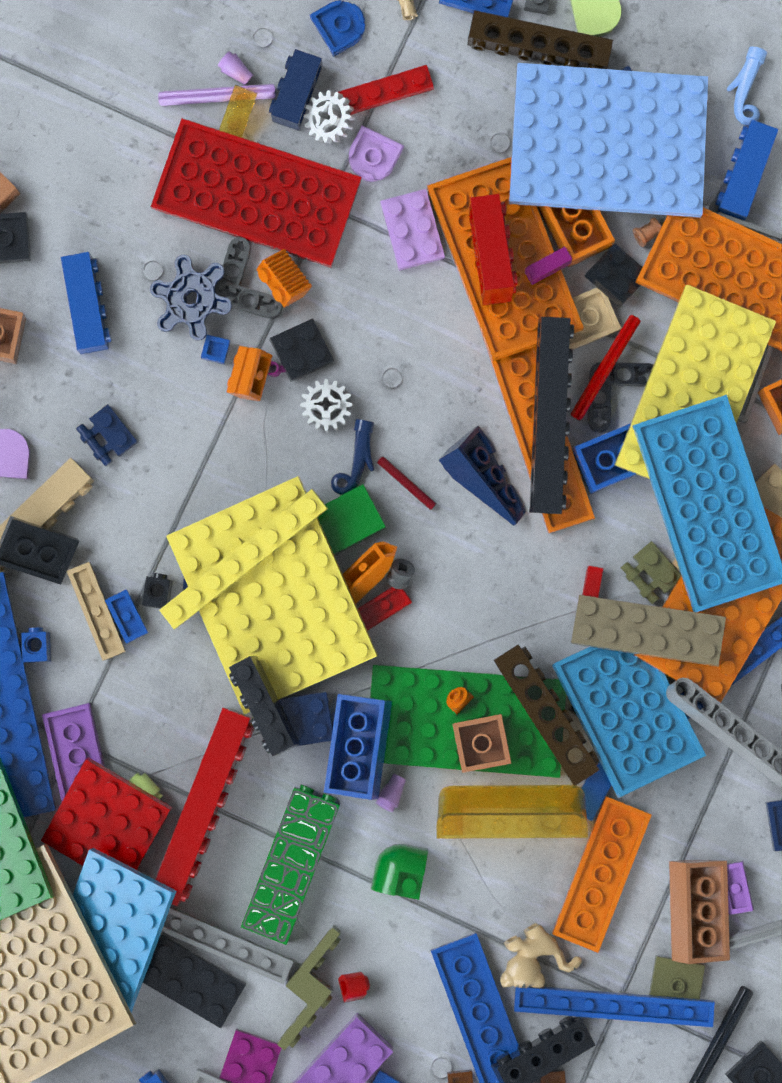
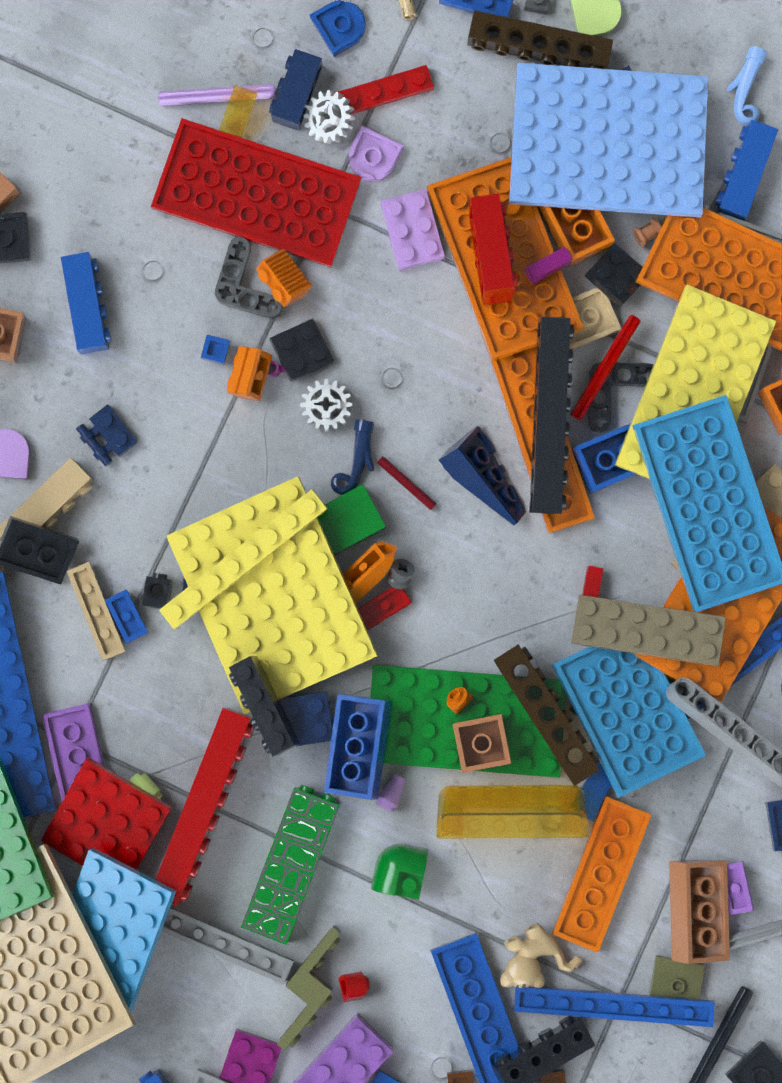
(44, 653): blue brick -> none
(176, 294): plate -> none
(192, 981): black plate -> none
(235, 68): lavender cone -> none
(656, 567): olive plate -> none

